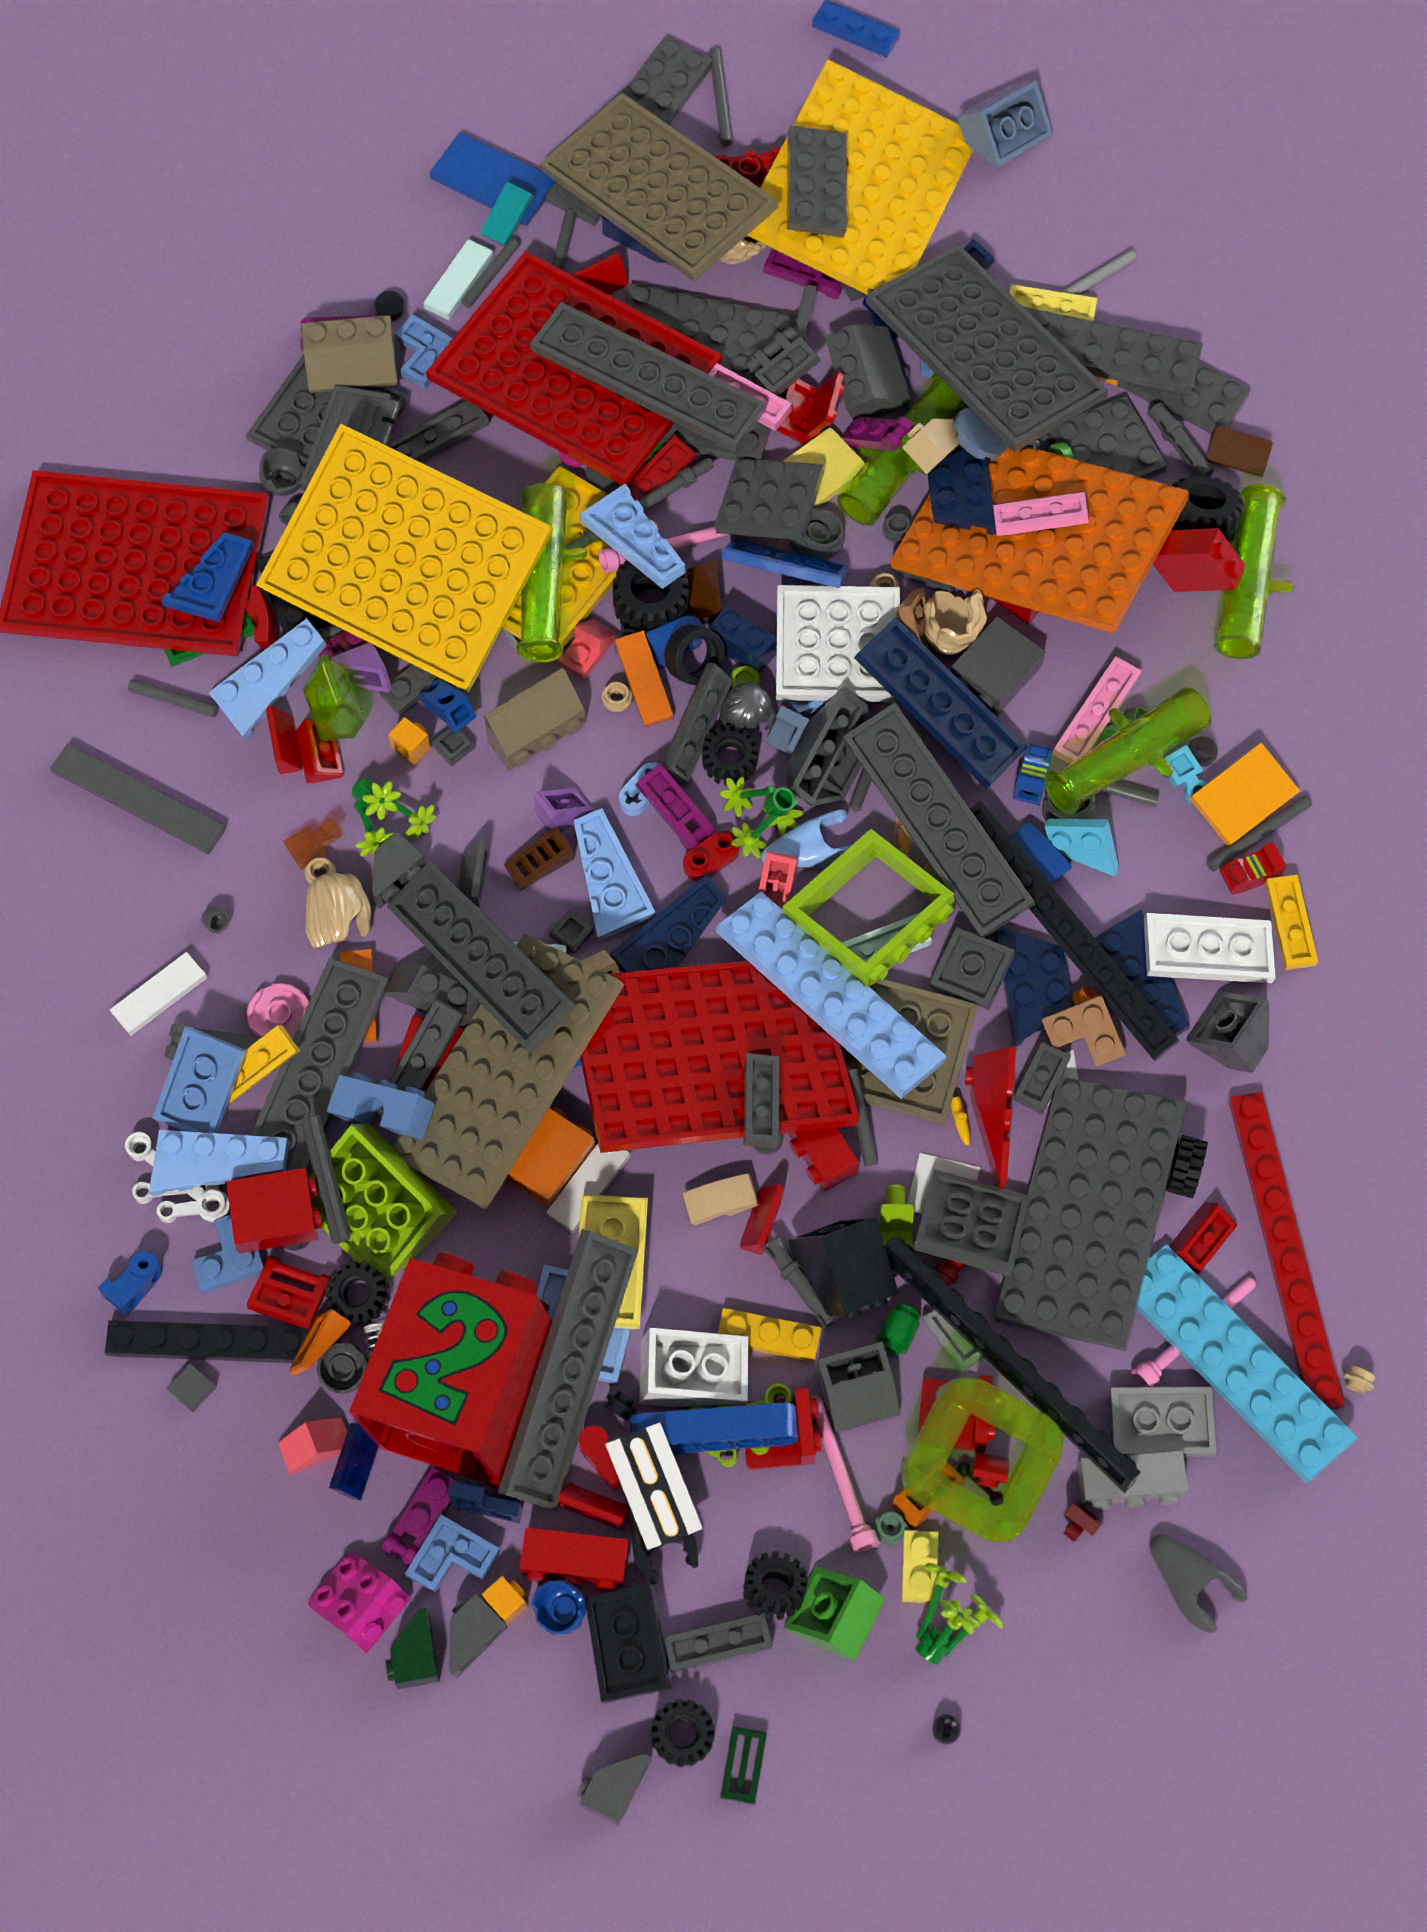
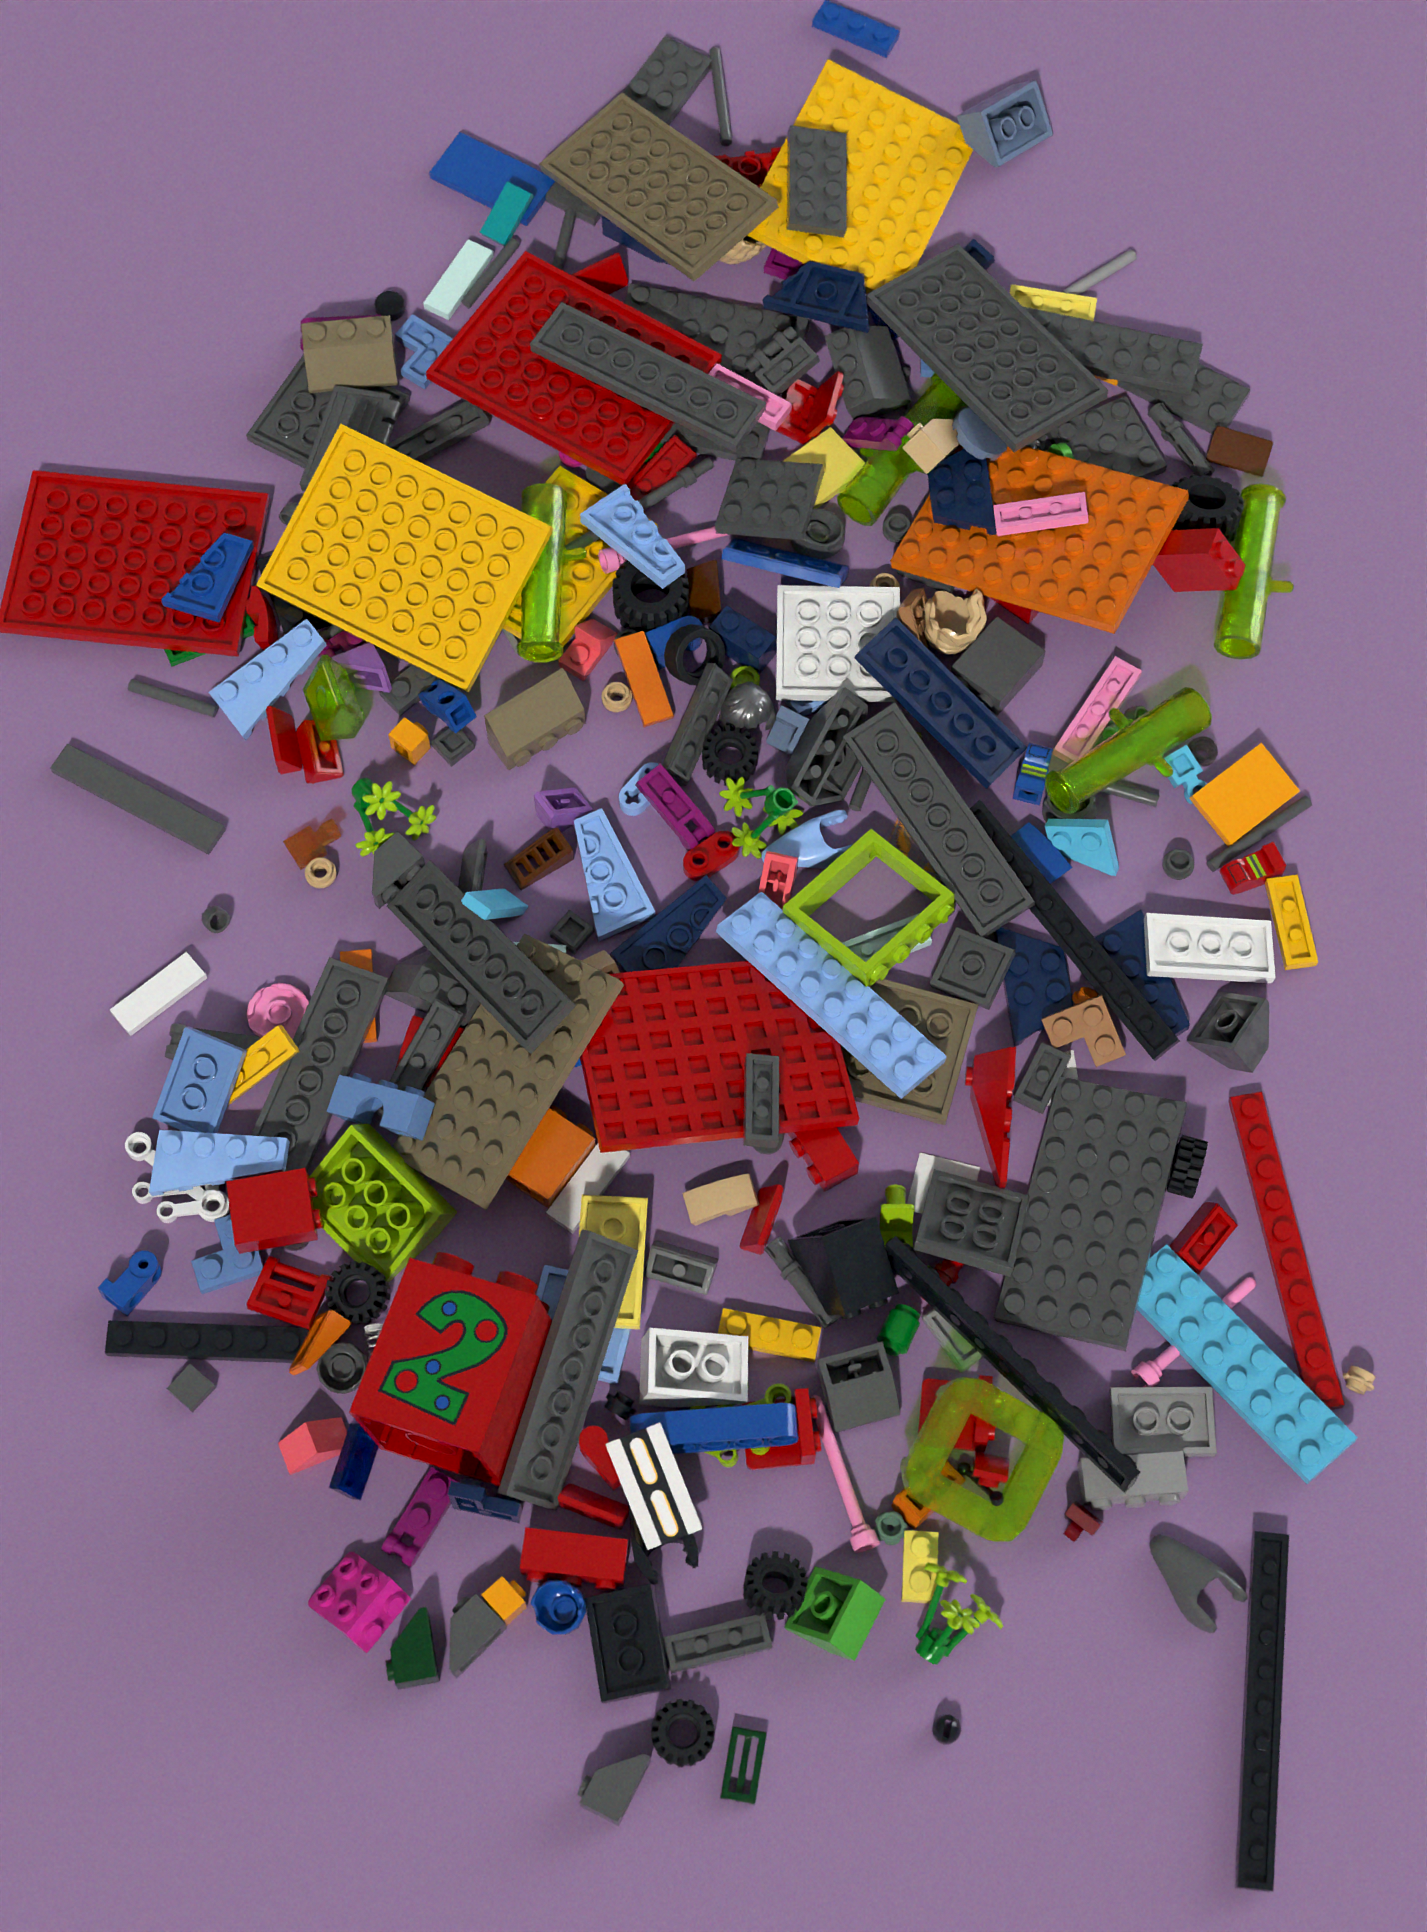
(280, 471): dark grey hair -> none
(325, 1179): dark grey axle -> none
(331, 906): tan hair -> none
(449, 1545): medium blue plate -> none
(494, 904): none -> medium azure tile
(680, 1267): none -> dark grey slope
(824, 295): none -> dark blue wing
(863, 1127): dark grey bar -> none
(960, 1120): yellow helmet -> none
(1178, 864): none -> dark grey plate
(1262, 1712): none -> black plate

